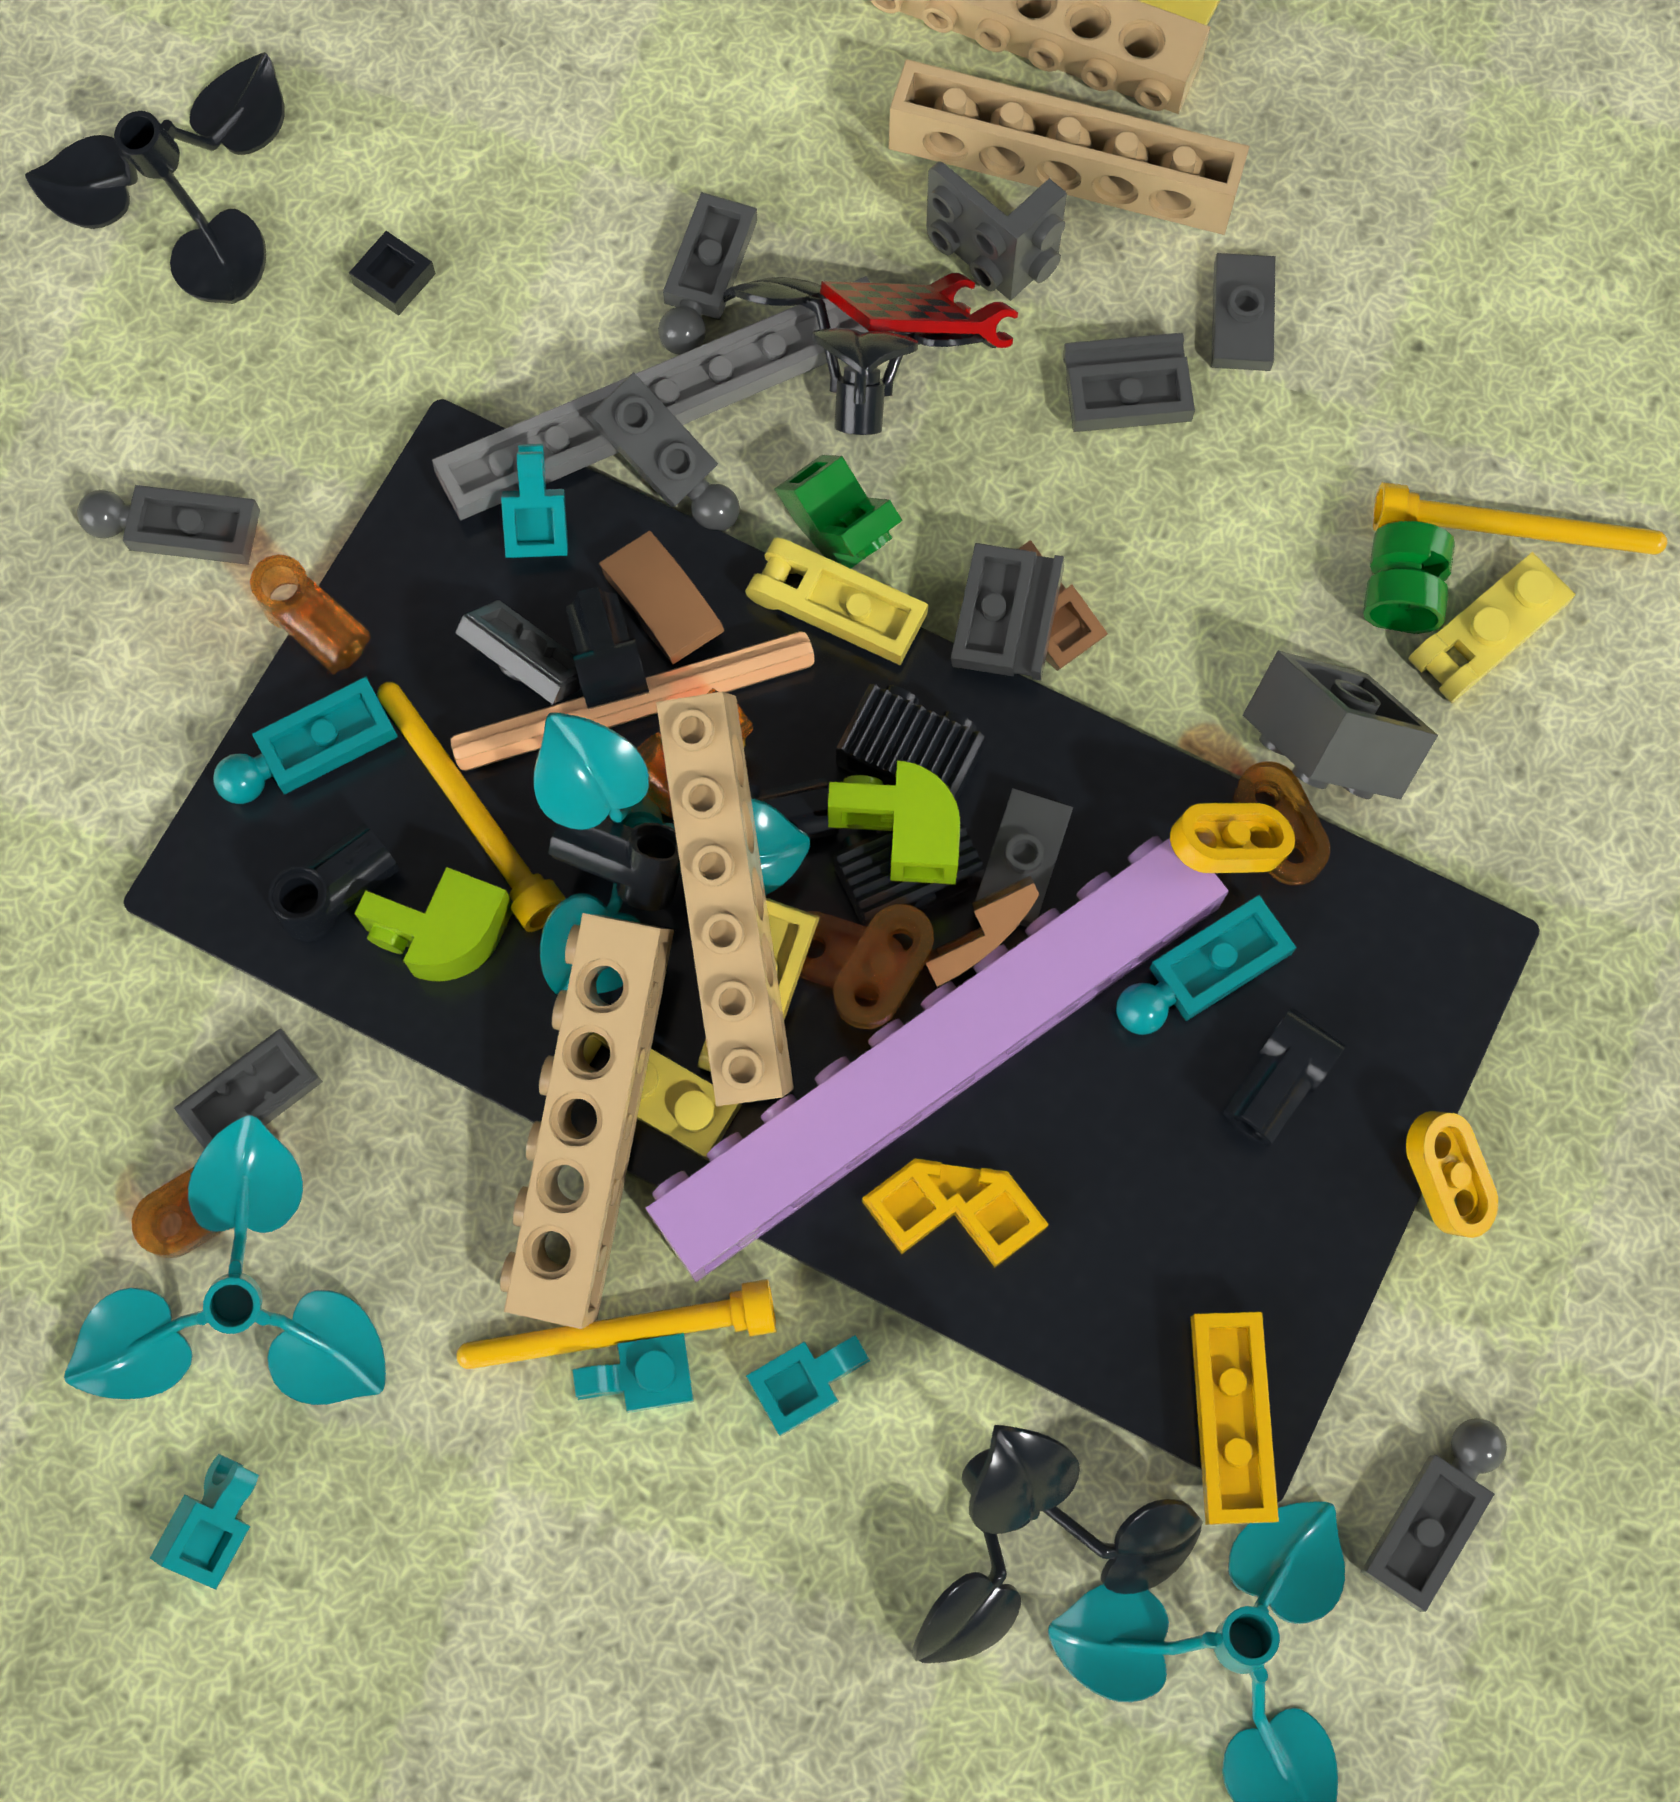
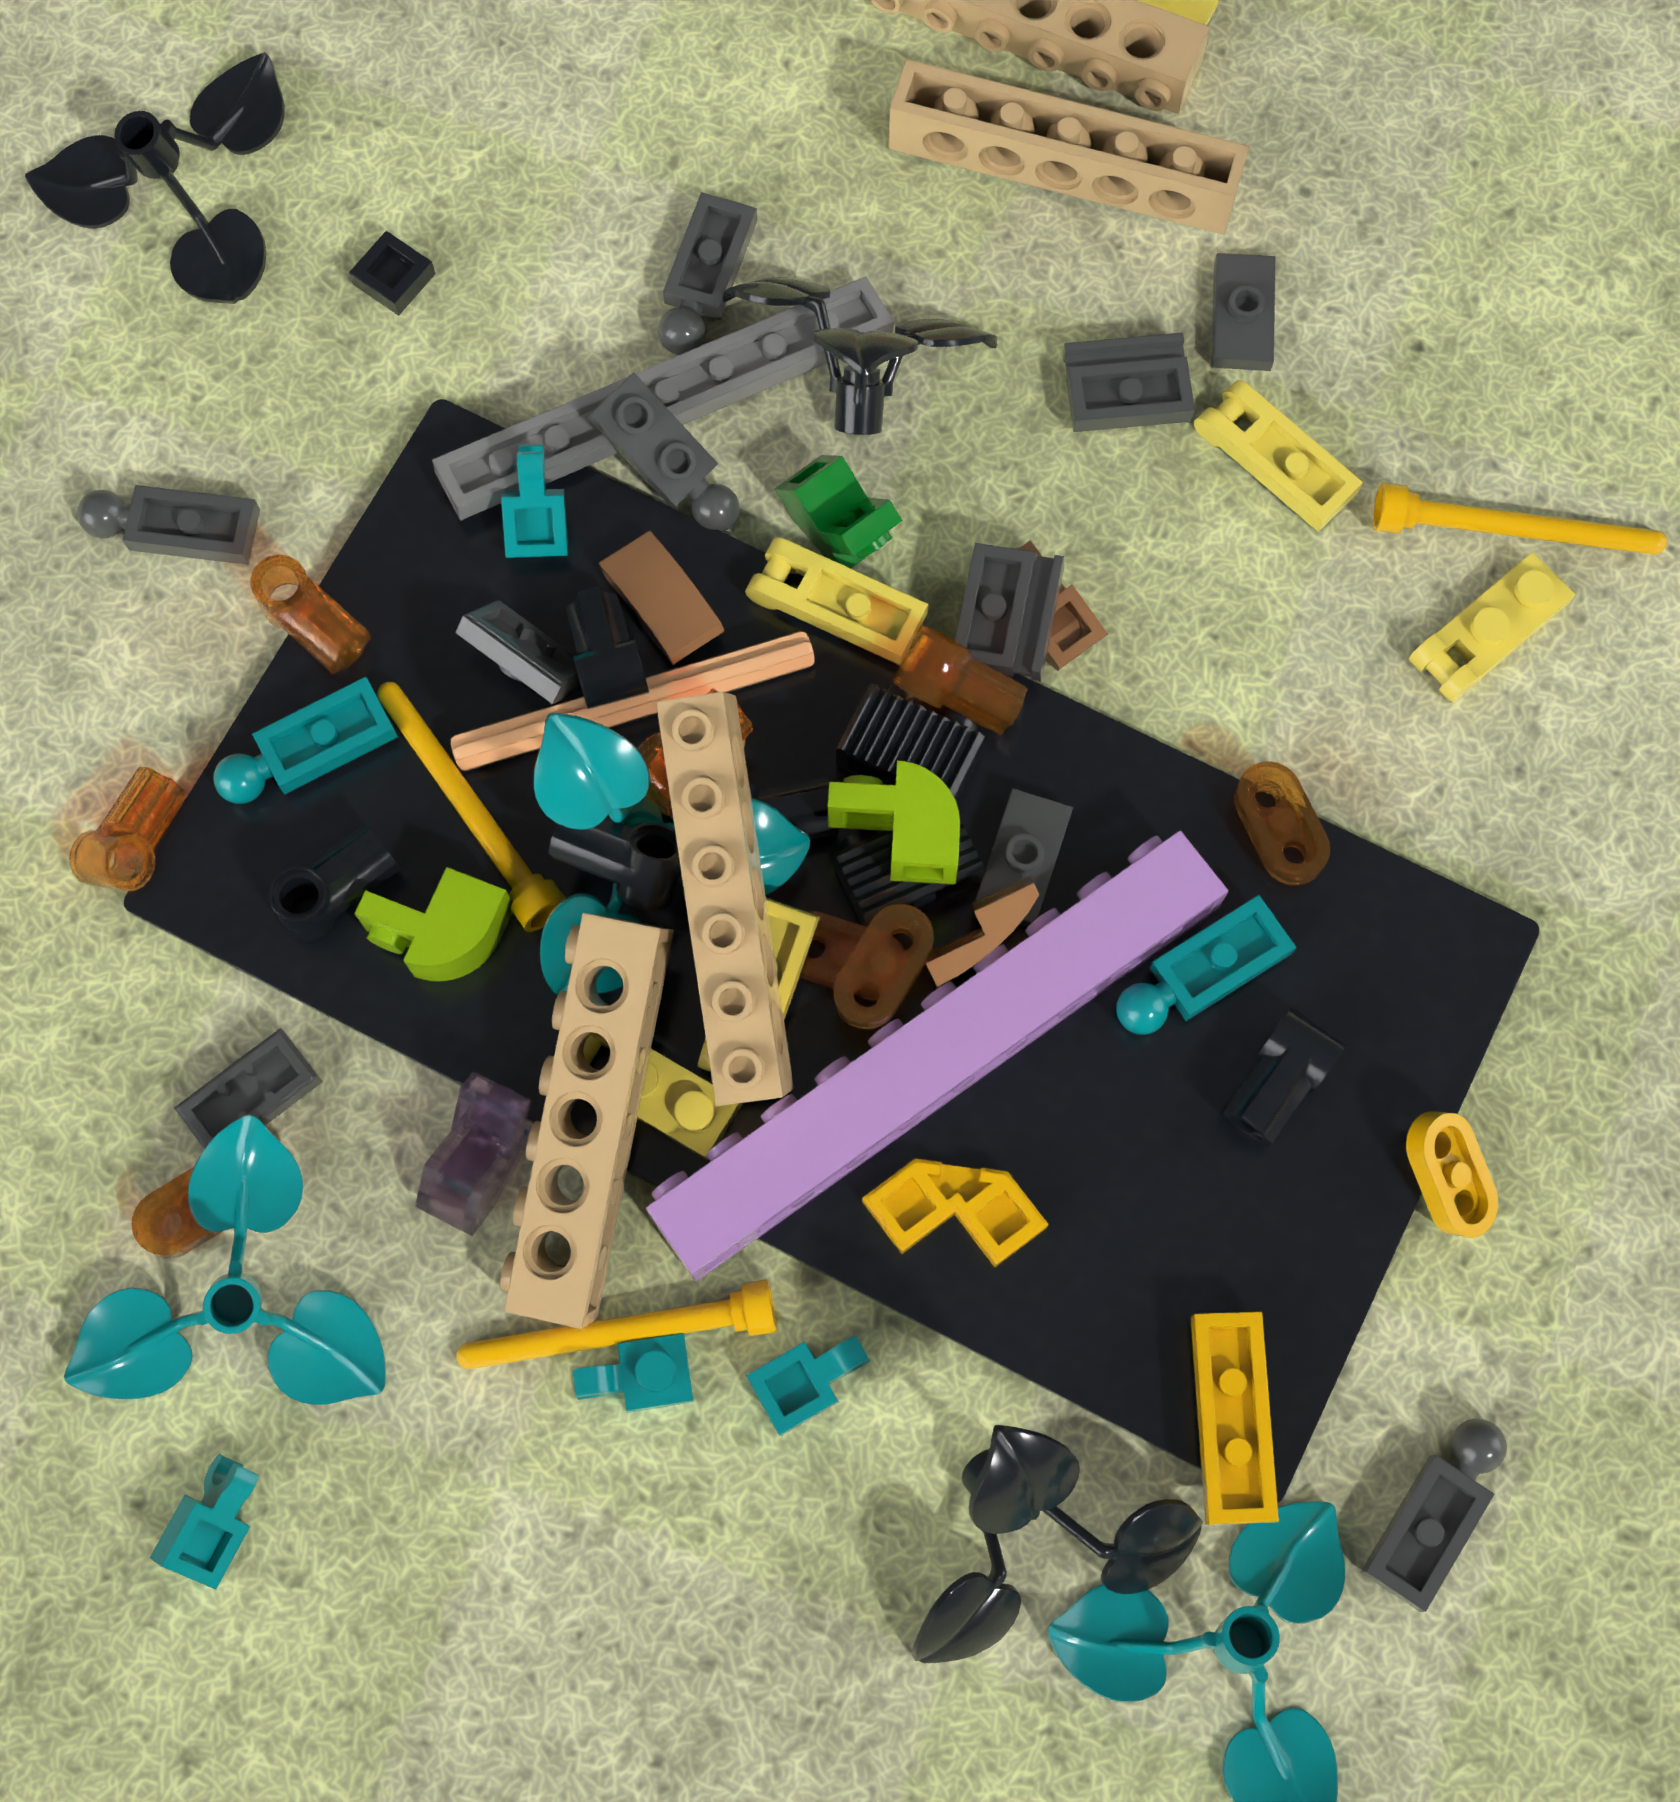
(129, 831): none -> clear orange piece
(477, 1155): none -> brick
(919, 308): red flag -> none
(946, 674): none -> clear orange piece
(998, 248): dark grey bracket -> none
(1232, 837): yellow plate -> none
(1279, 455): none -> light yellow plate
(1338, 727): dark grey slope -> none
(1409, 577): green wheel -> none

